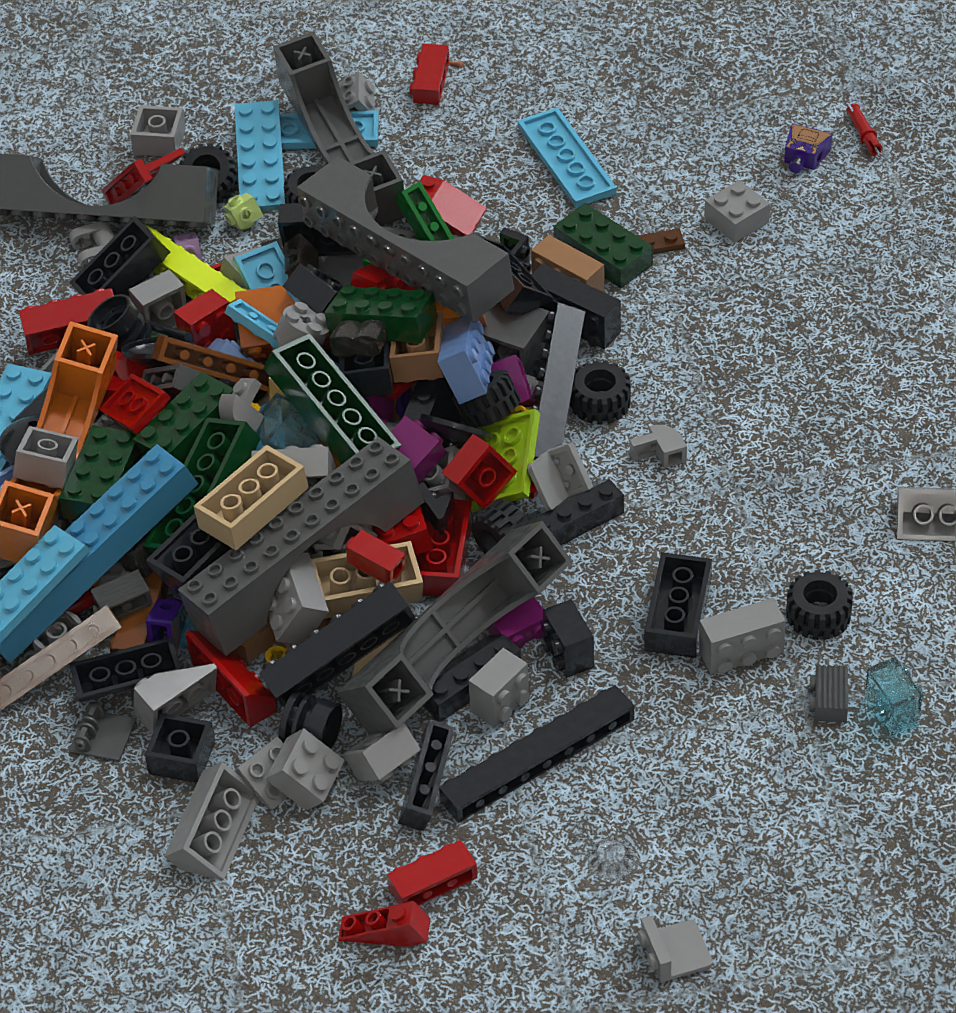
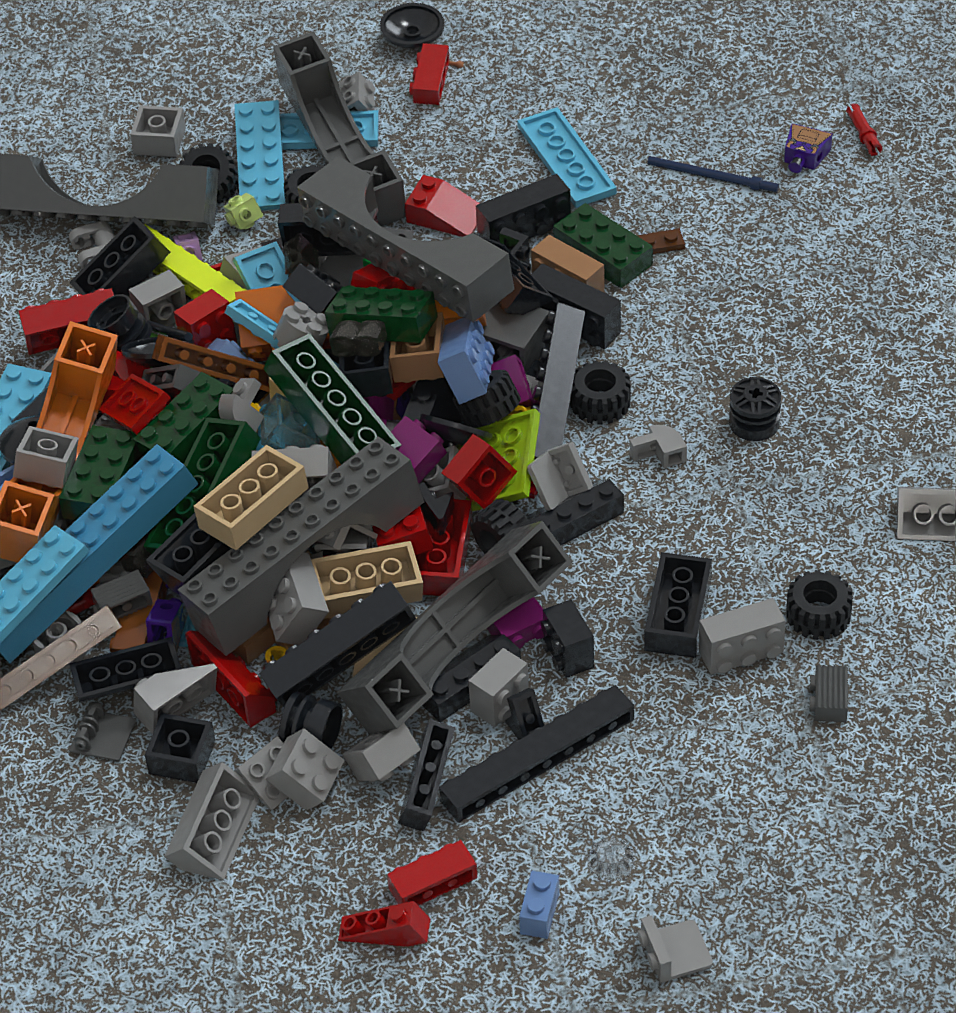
(136, 176): red fence -> none
(375, 557): red brick -> none
(412, 25): none -> black dish
(422, 214): green brick -> none
(525, 713): none -> black slope
(527, 210): none -> black brick
(539, 904): none -> medium blue brick
(737, 211): light grey brick -> none
(754, 183): none -> dark blue bar
(755, 409): none -> black wheel
(893, 696): clear light blue brick -> none

